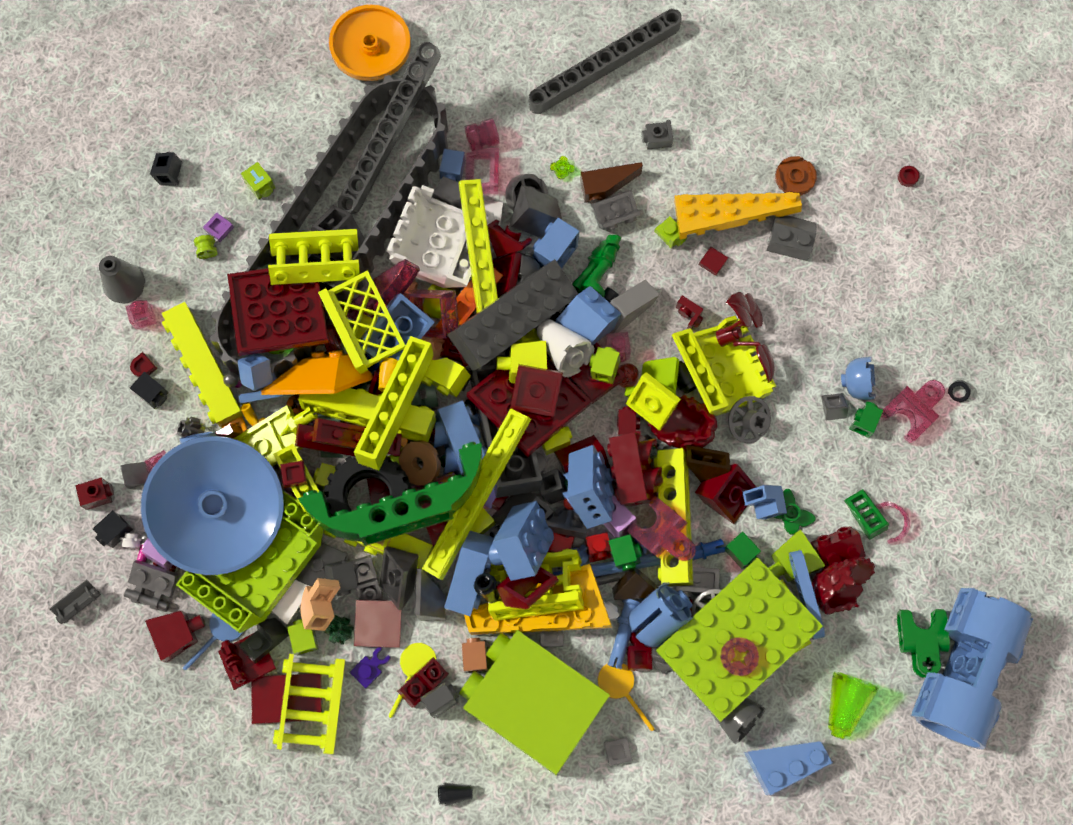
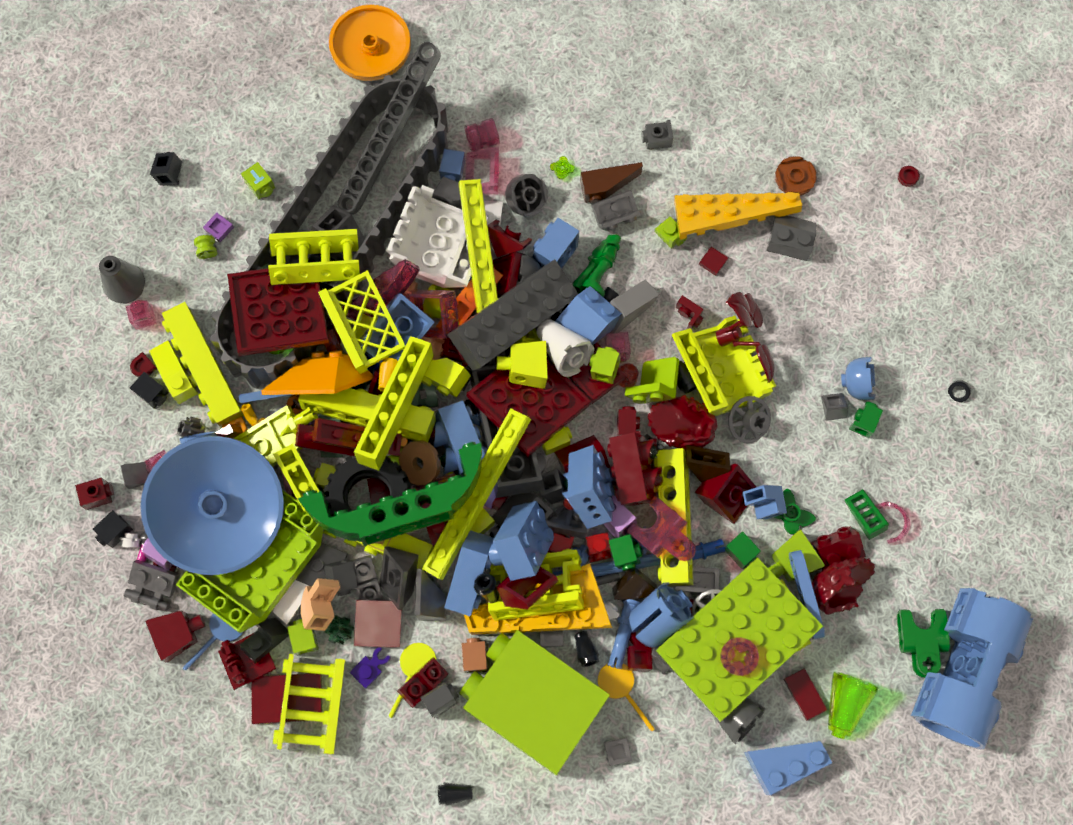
(75, 601): dark grey hinge -> none
(173, 372): none -> neon yellow slope
(231, 380): flat silver piece -> none
(255, 371): medium blue panel -> none
(293, 474): dark red tile -> none
(534, 211): flat silver slope -> none
(536, 390): dark red plate -> none
(586, 651): none -> black cone
(609, 53): dark grey beam -> none
(653, 401): neon yellow tile -> none
(805, 694): none -> dark red tile
(916, 407): clear pink piece -> none

